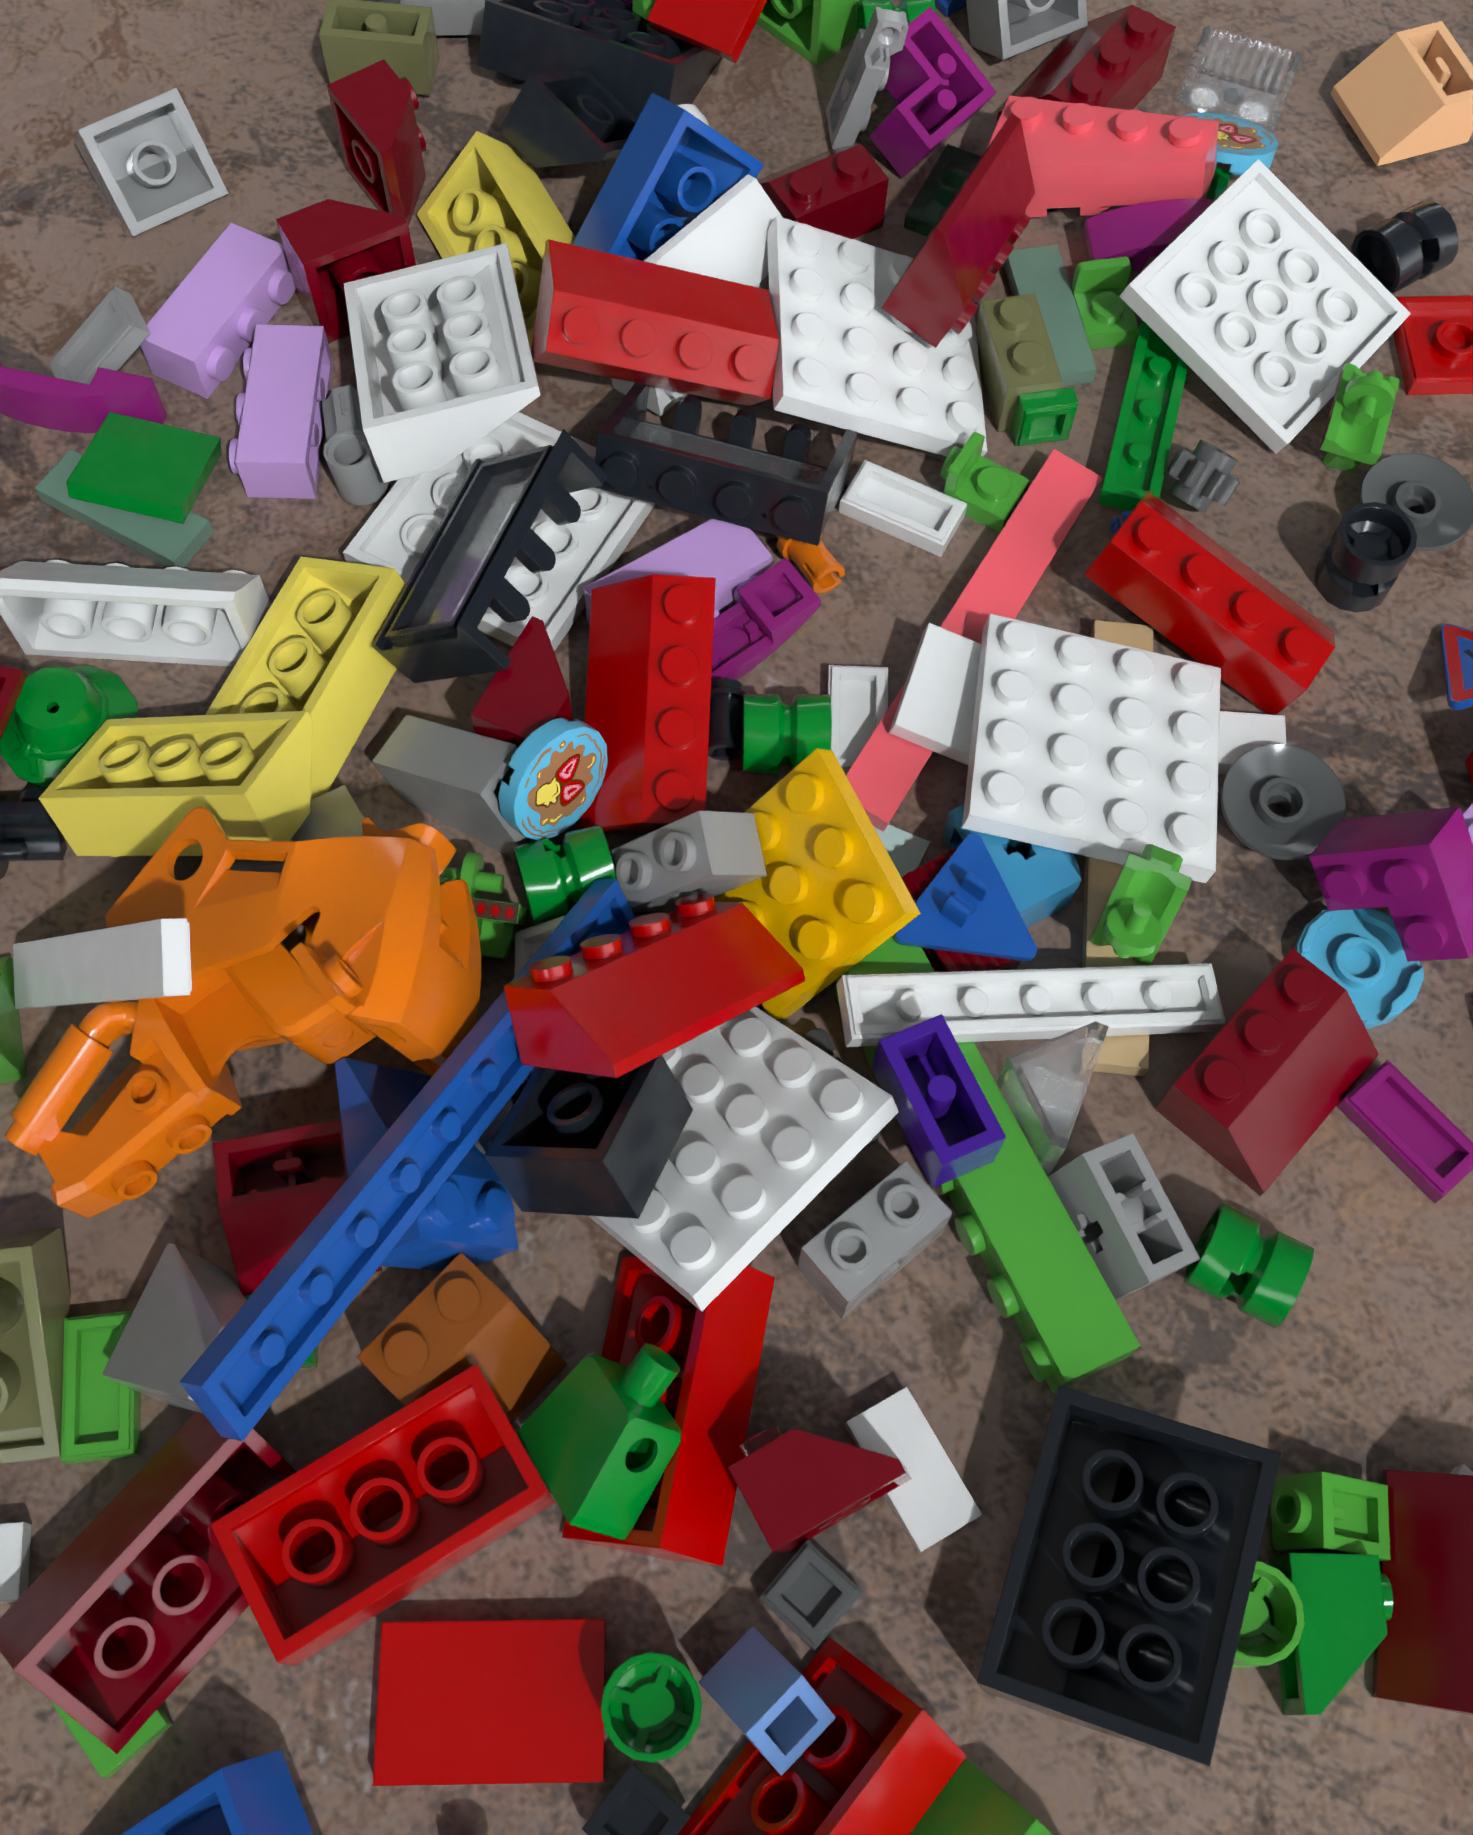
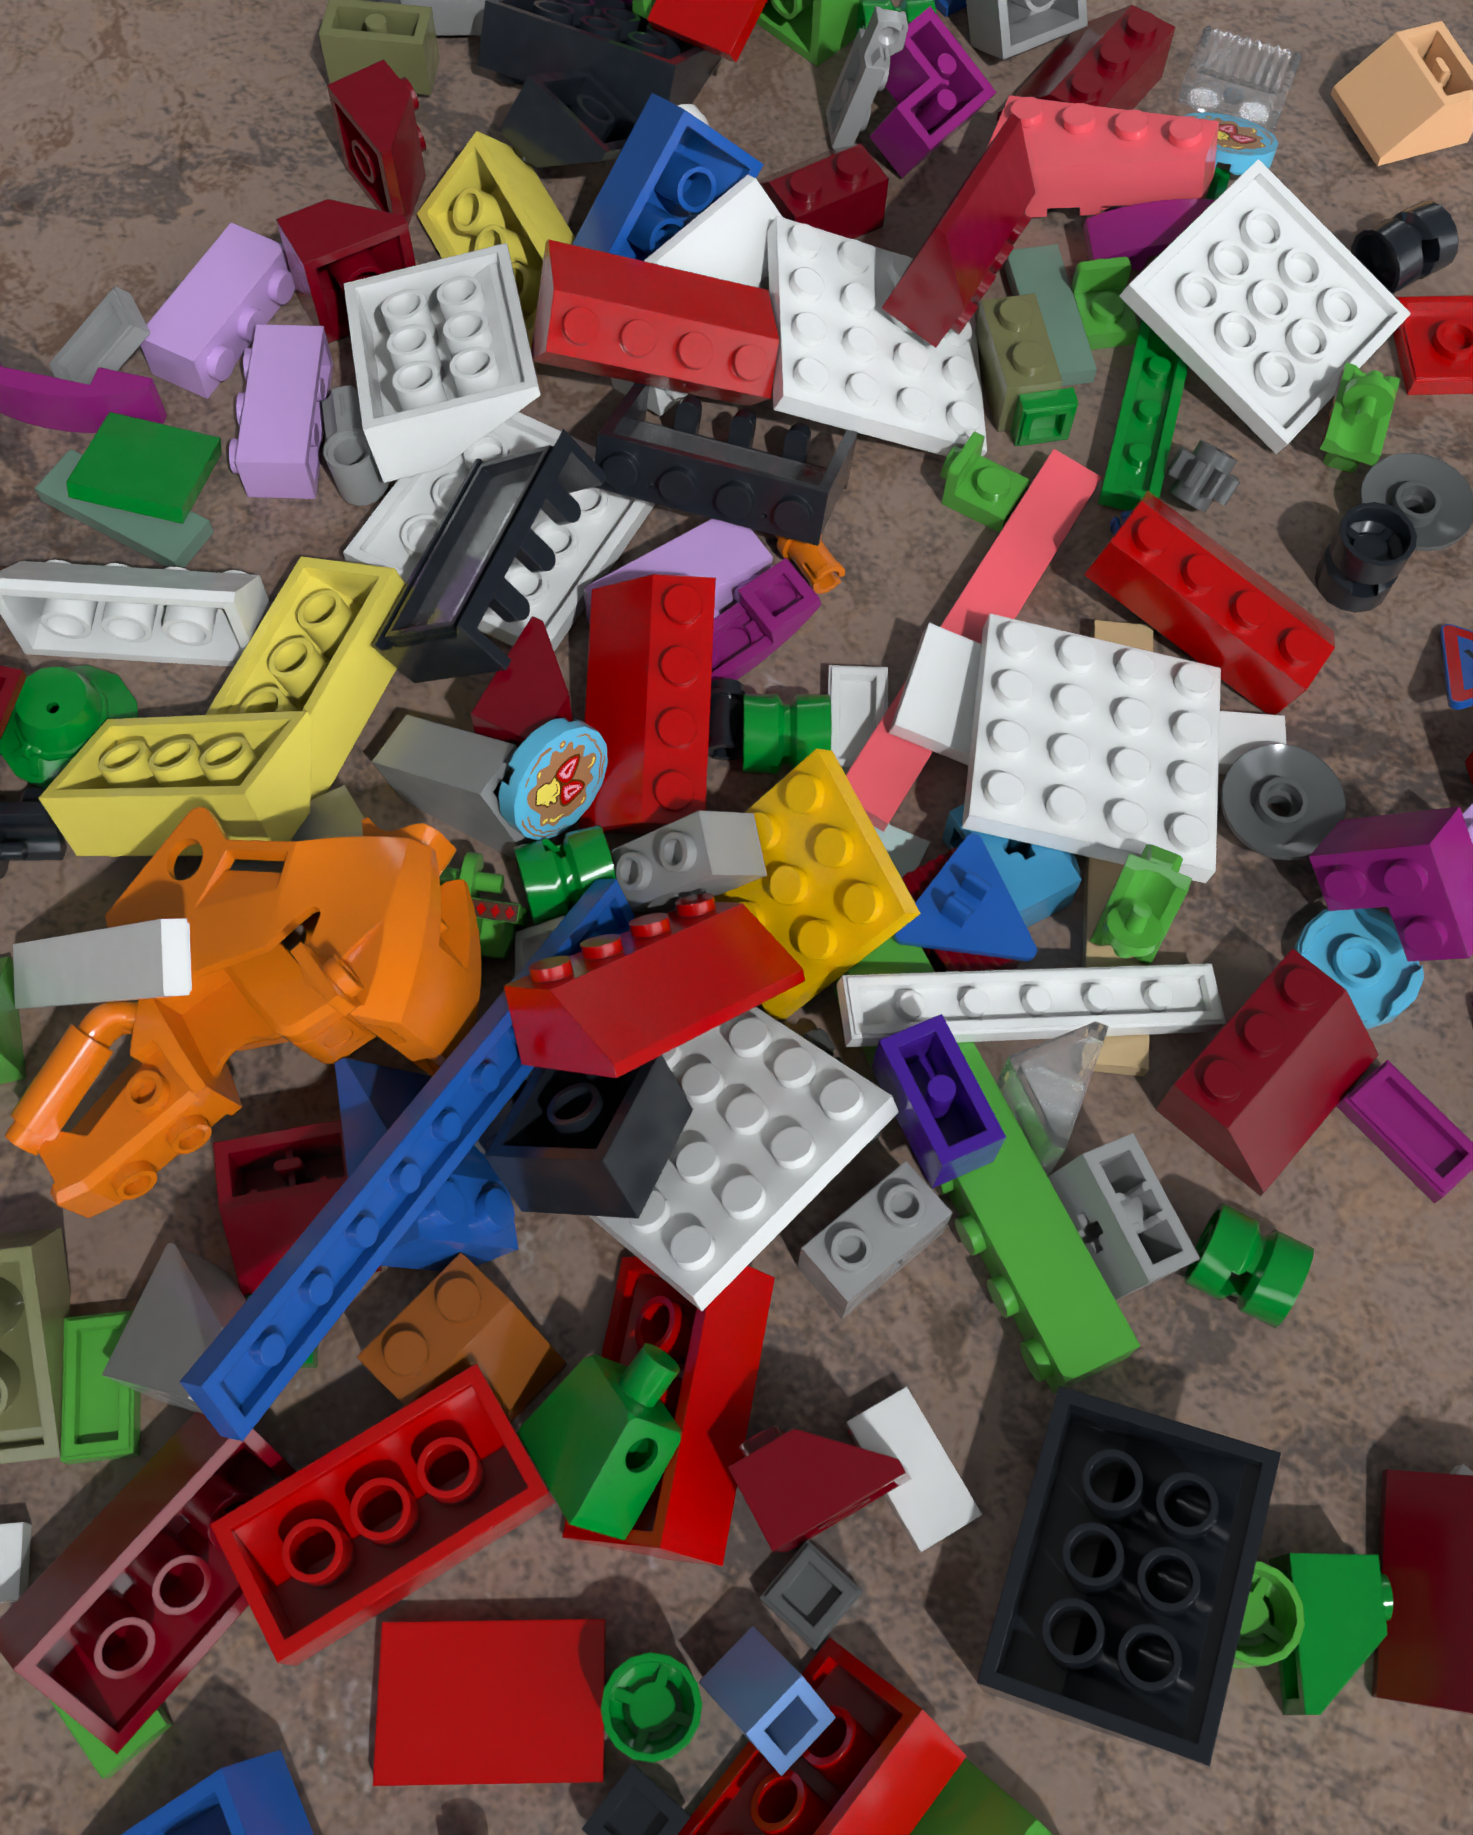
(150, 162): light grey slope -> none
(902, 508): white tile -> none
(939, 189): clear green plate -> none
(1330, 1515): bright green bracket -> none

